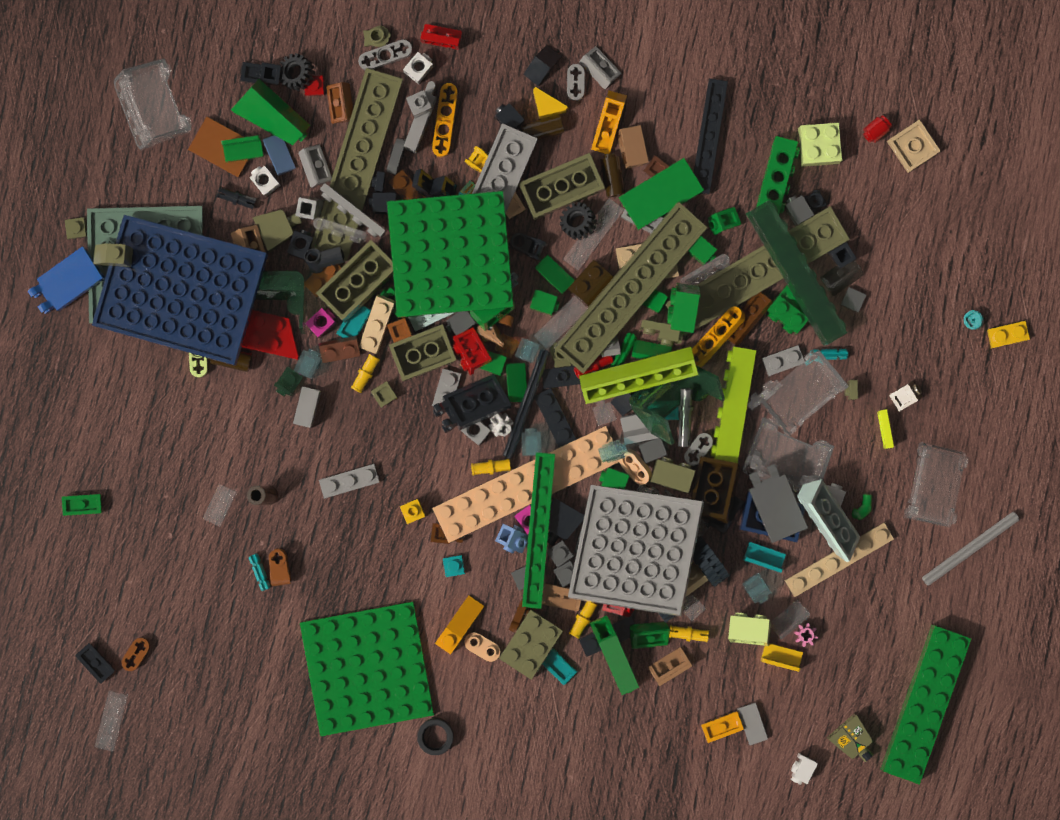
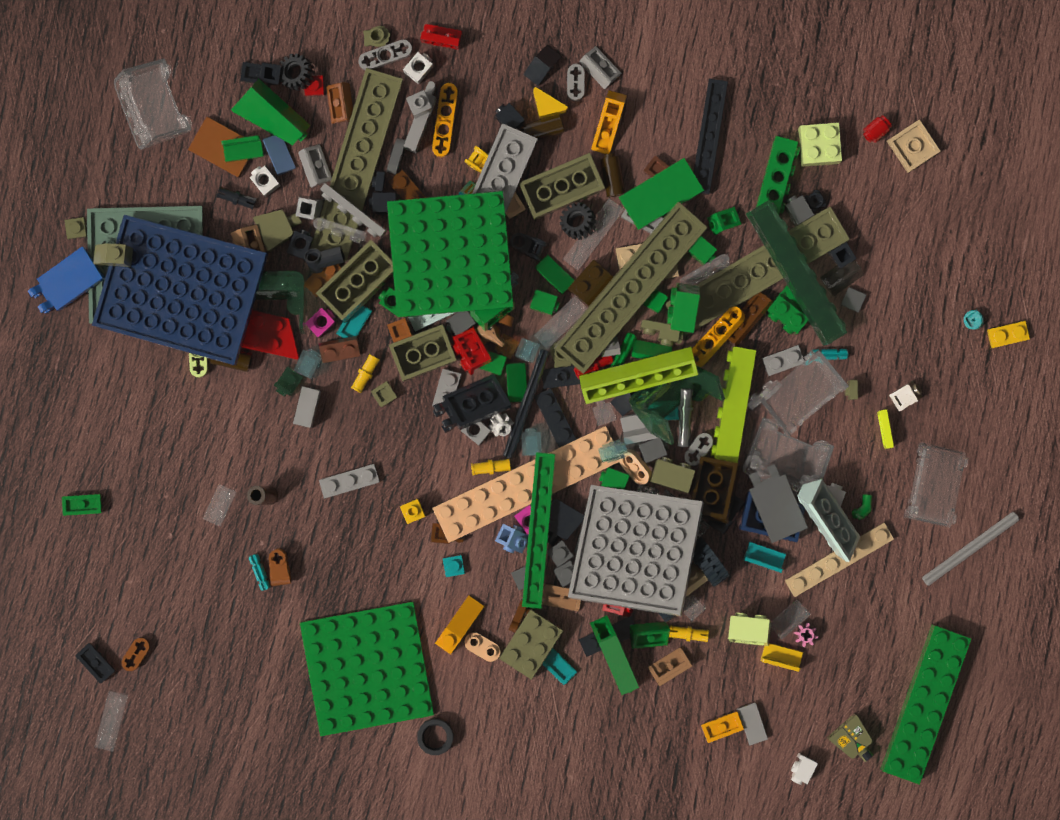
(377, 324): tan plate -> none
(433, 187): black slope -> none
(583, 619): yellow pin -> none
(632, 147): medium nougat hinge -> none
(756, 589): clear light blue brick -> none

